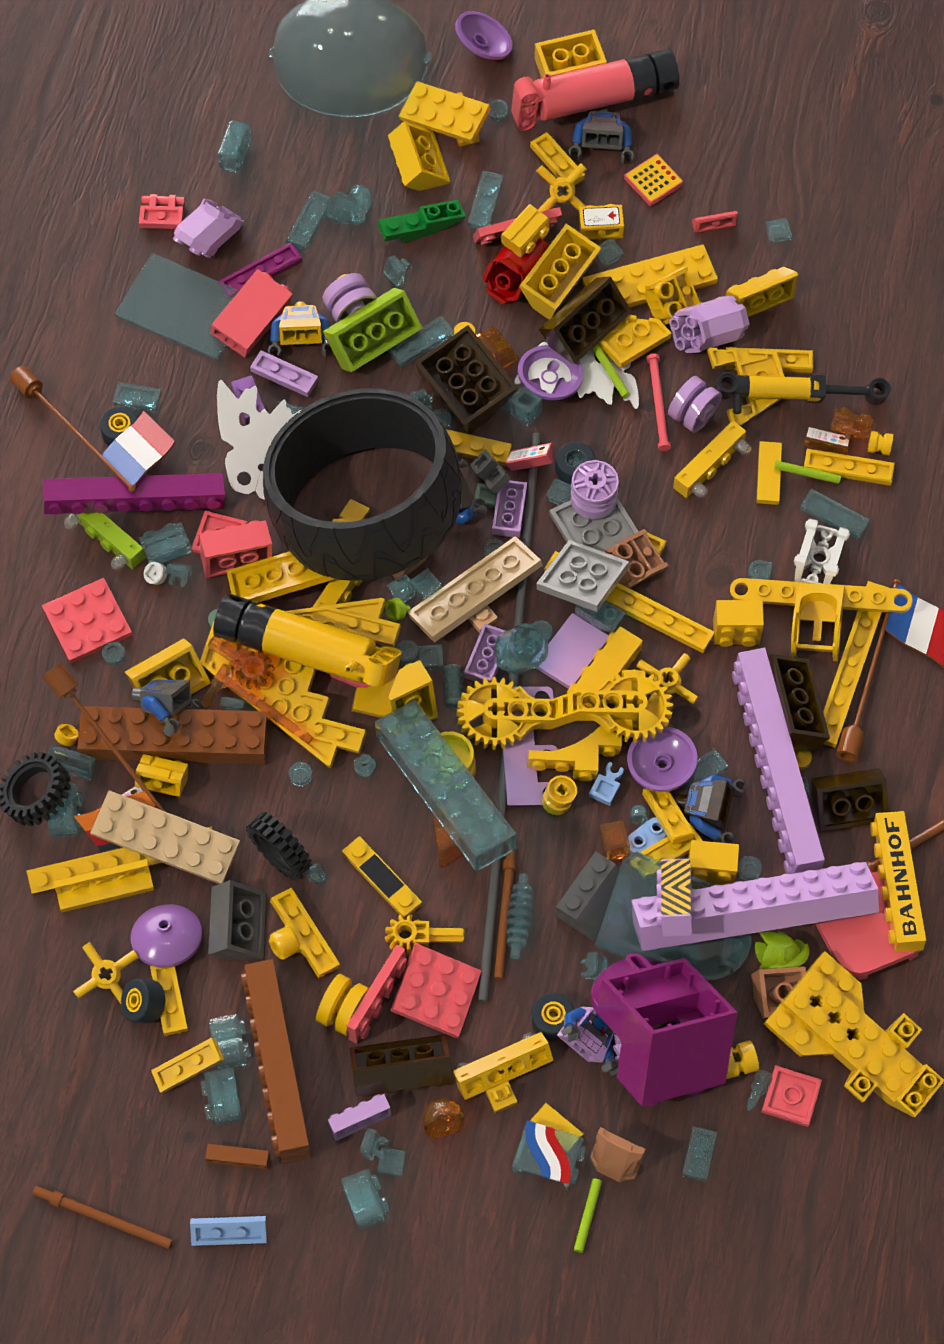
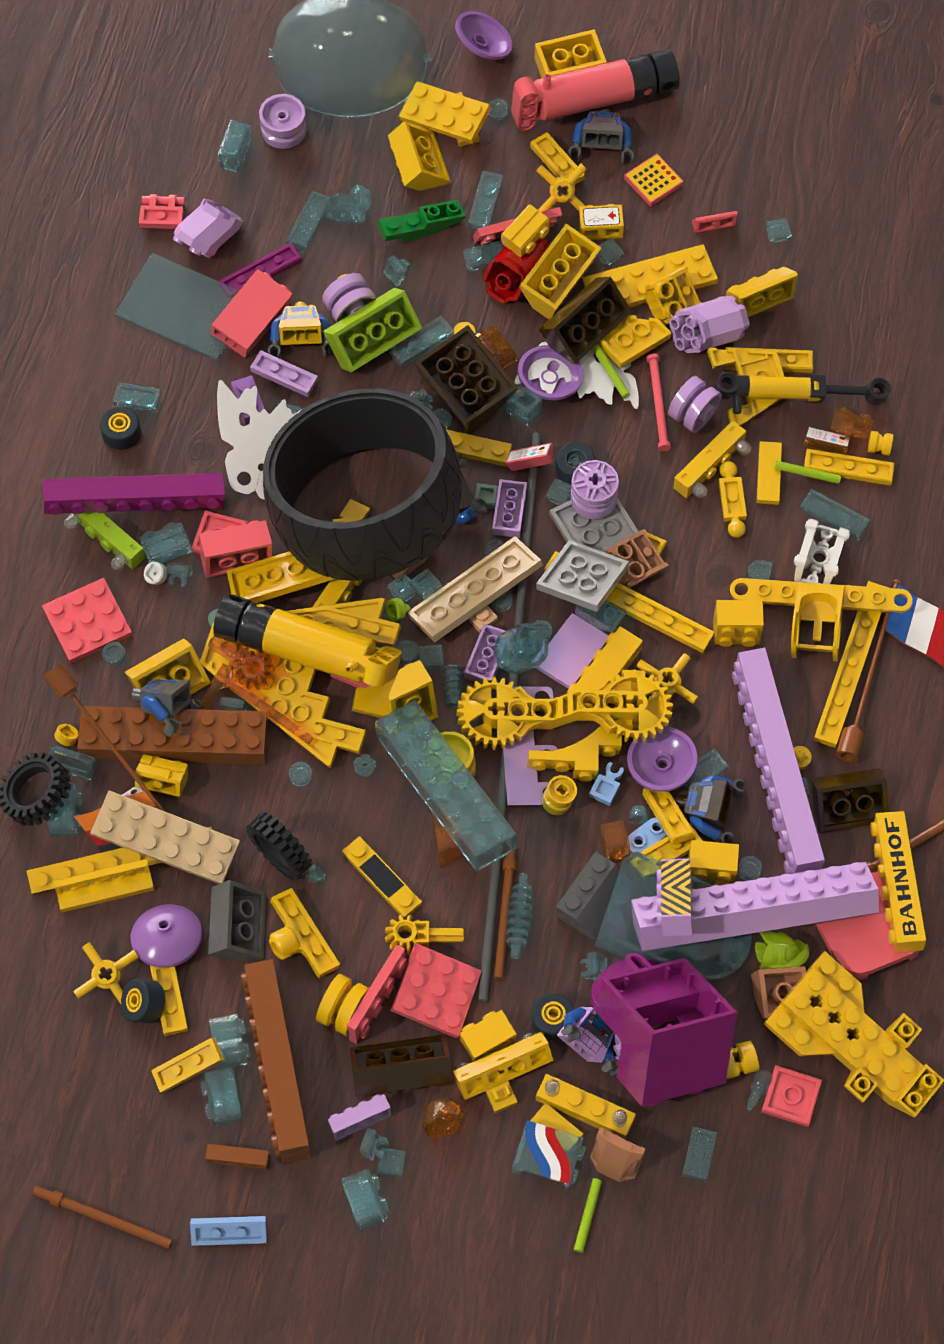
(129, 454): flag -> none
(282, 121): none -> lavender wheel
(481, 256): none -> clear light blue plate
(488, 1035): none -> yellow brick
(490, 471): dark grey slope -> none
(503, 602): none -> clear light blue tile
(585, 1106): none -> yellow piece
(732, 499): none -> yellow plate
(800, 702): dark brown slope -> none

